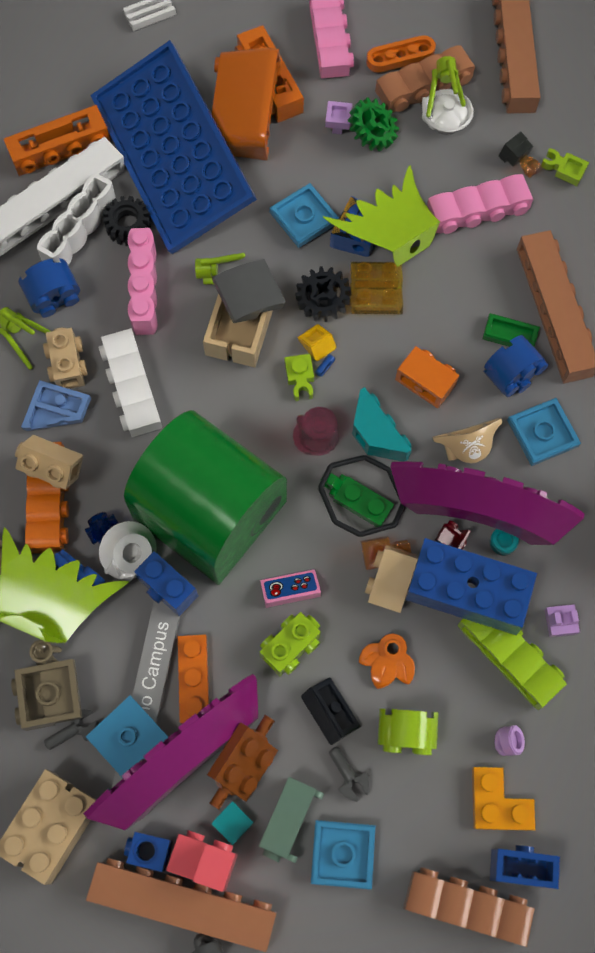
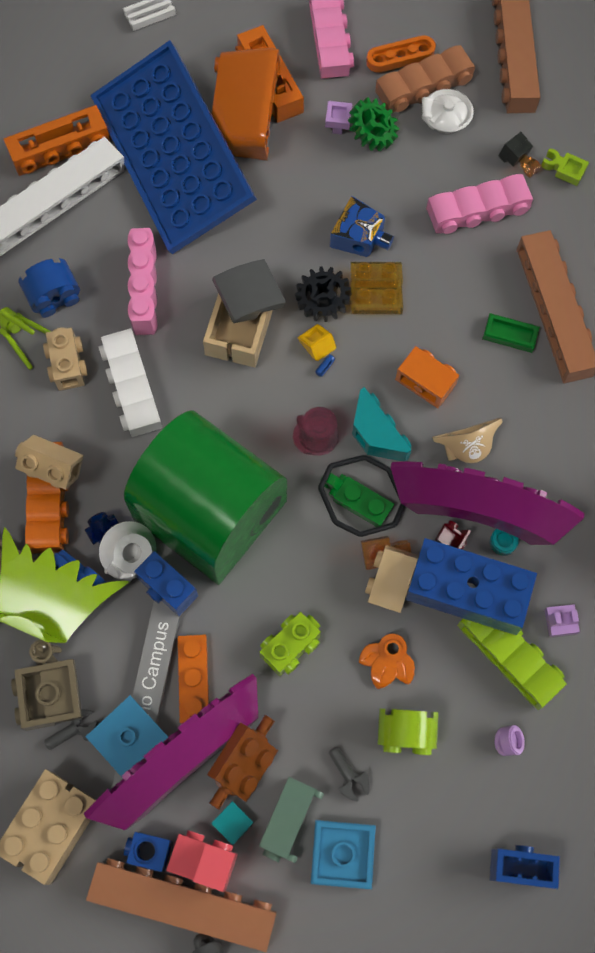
(55, 407): medium blue wing -> none
(79, 220): white brick -> none
(122, 209): black tyre -> none
(207, 267): lime plant -> none
(290, 588): slope -> none
(300, 372): lime plate -> none
(303, 215): dark azure plate -> none
(330, 711): black slope -> none
(394, 221): lime piece -> none
(447, 73): lime plant -> none
(469, 908): nougat brick -> none
(494, 811): light orange plate -> none
(514, 366): blue brick -> none
(543, 431): dark azure plate -> none

